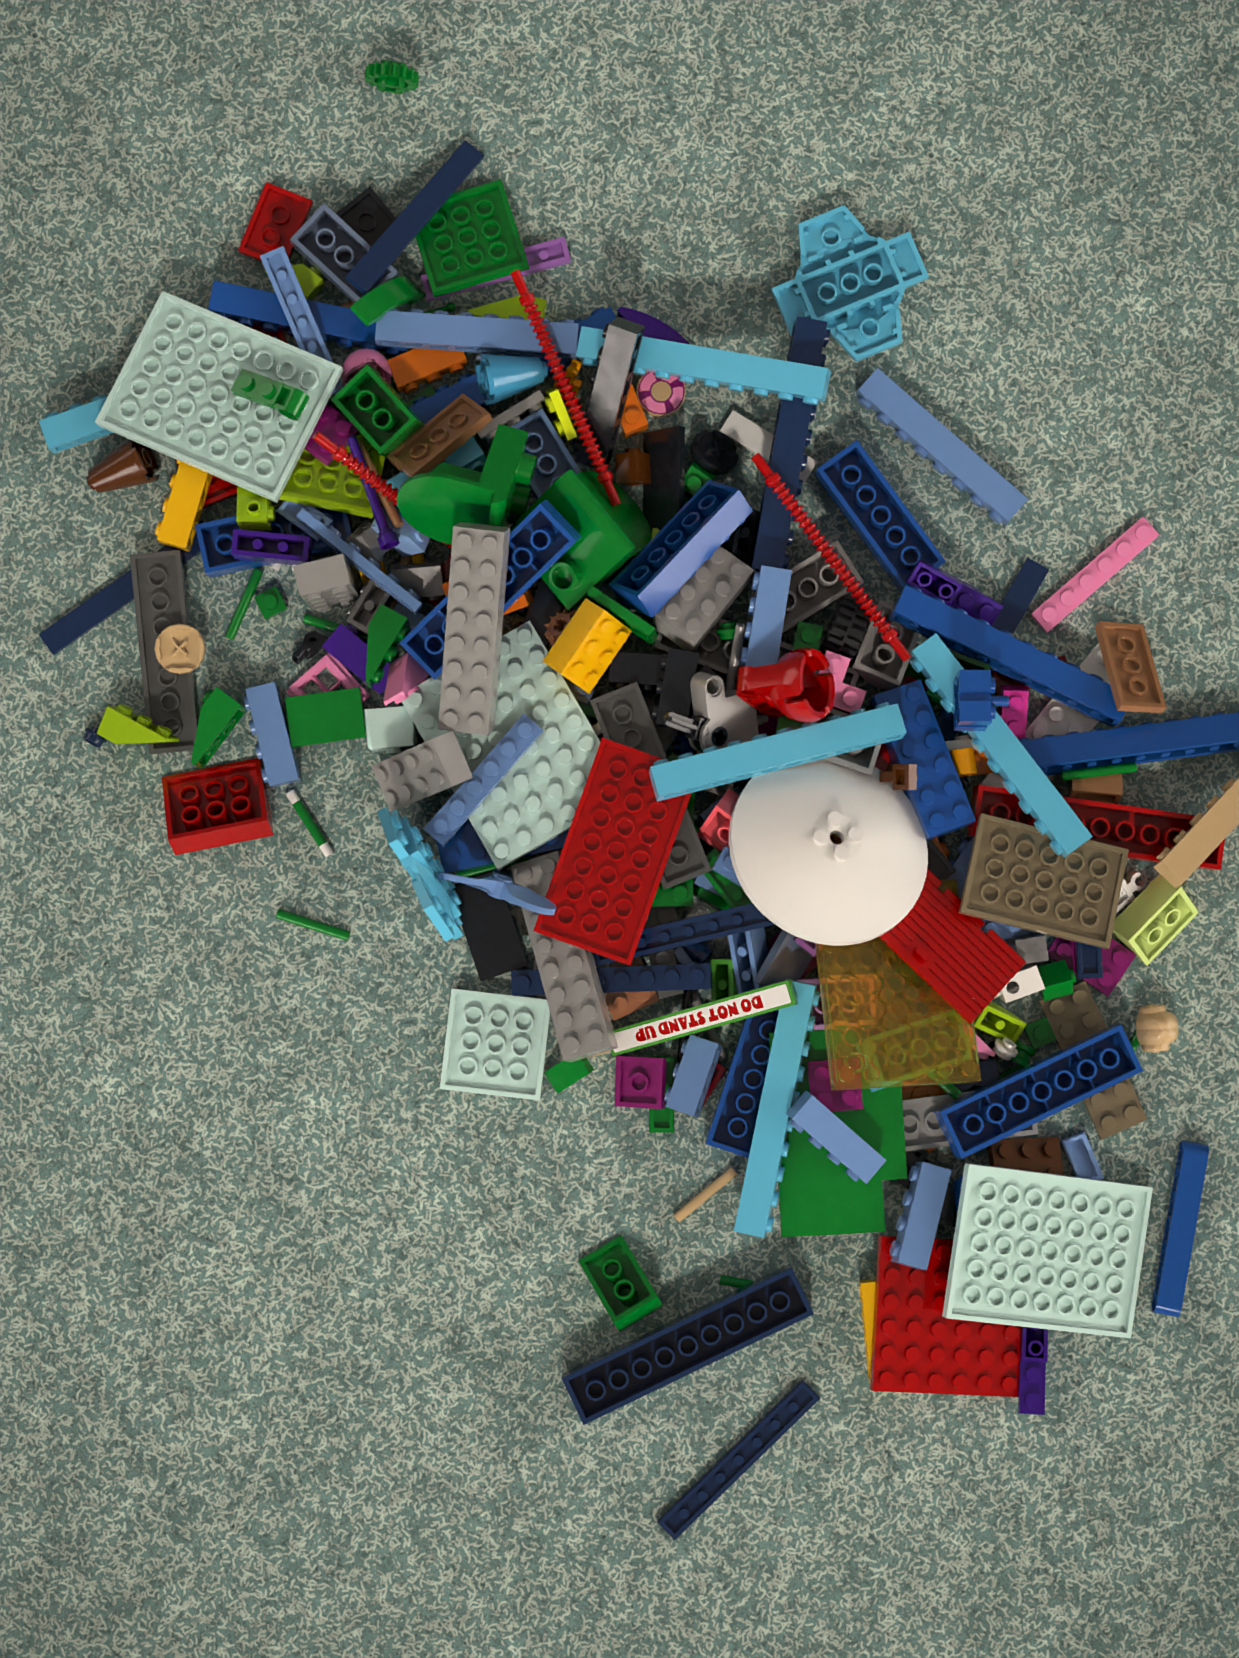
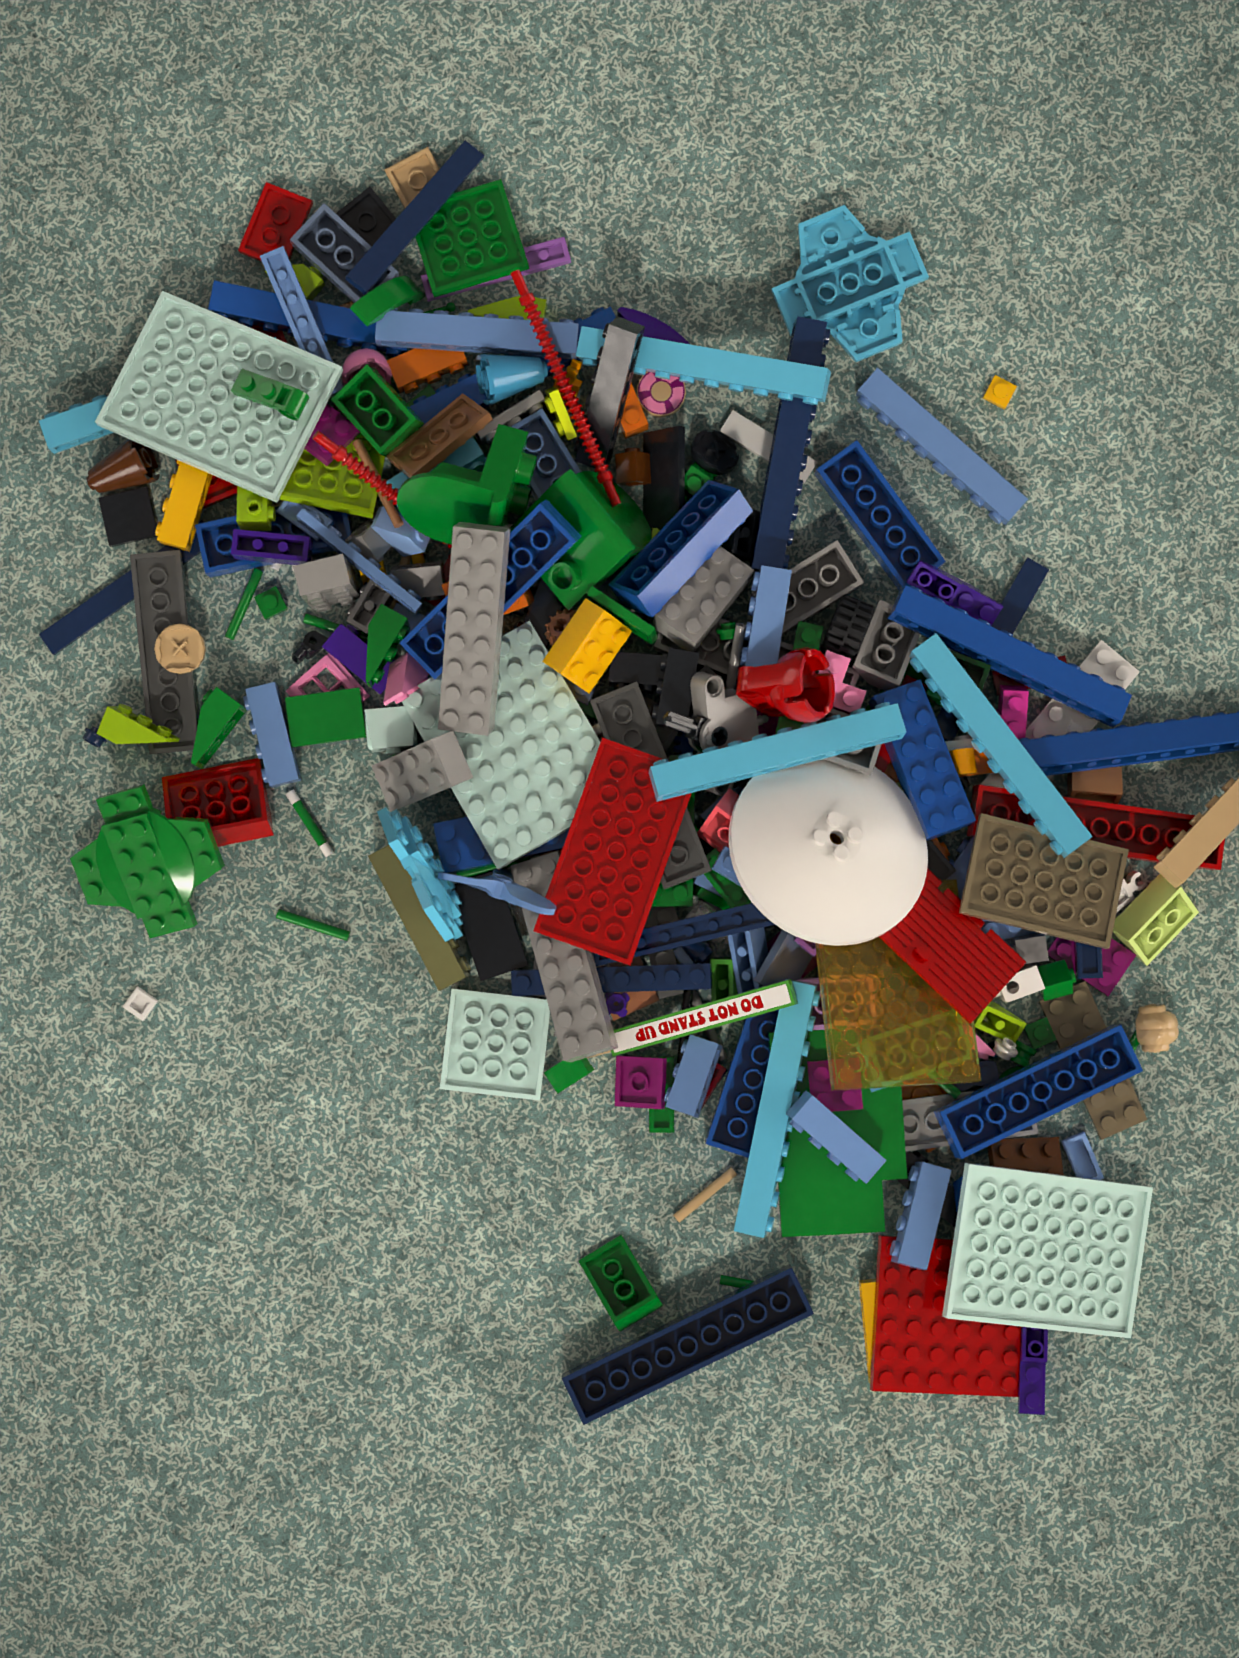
(128, 516): none -> black tile
(140, 1003): none -> white tile
(147, 861): none -> green plate
(387, 538): dark purple piece -> none
(391, 77): green gear -> none
(412, 174): none -> tan tile
(439, 956): none -> olive brick
(484, 780): medium blue plate -> none
(622, 999): none -> dark purple plate
(738, 1459): dark blue tile -> none
(773, 480): red hose -> none
(903, 776): reddish brown plate -> none
(974, 700): blue brick -> none
(999, 392): none -> yellow plate
(1094, 575): bright pink plate -> none
(1098, 771): green piece -> none
(1130, 667): medium nougat plate -> none
(1181, 1228): blue beam -> none

